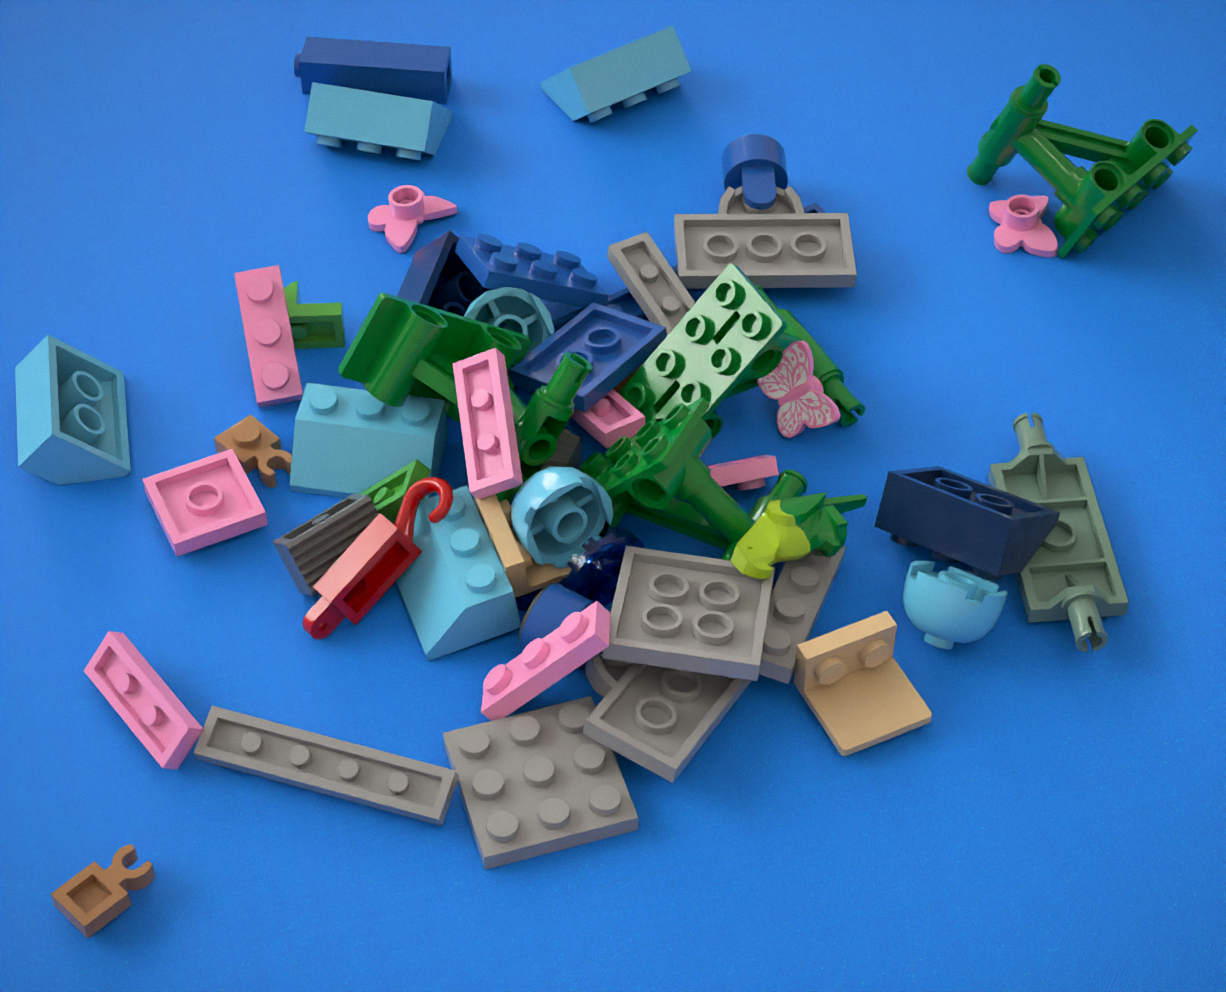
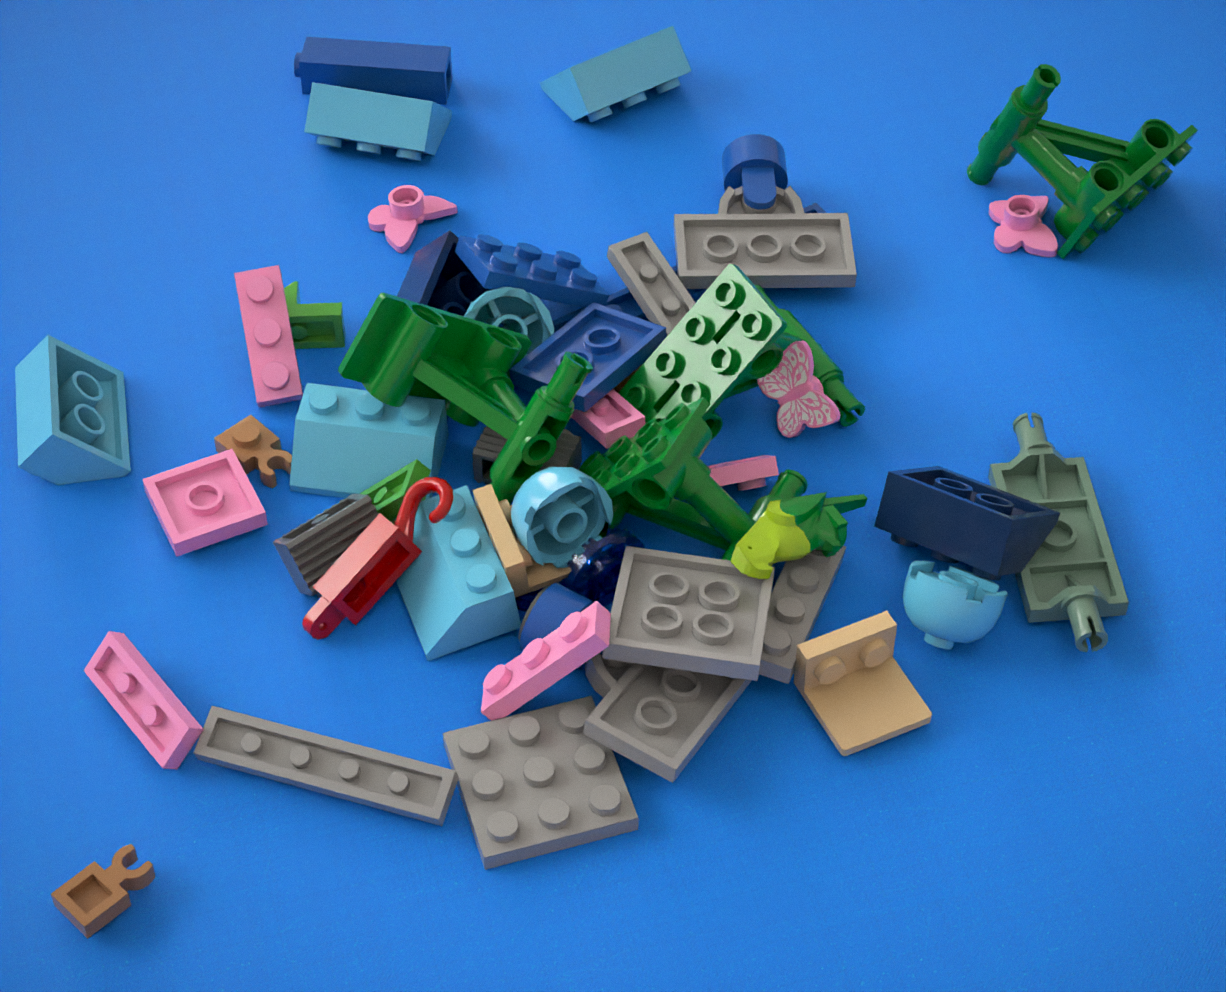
(487, 424): bright pink plate -> none

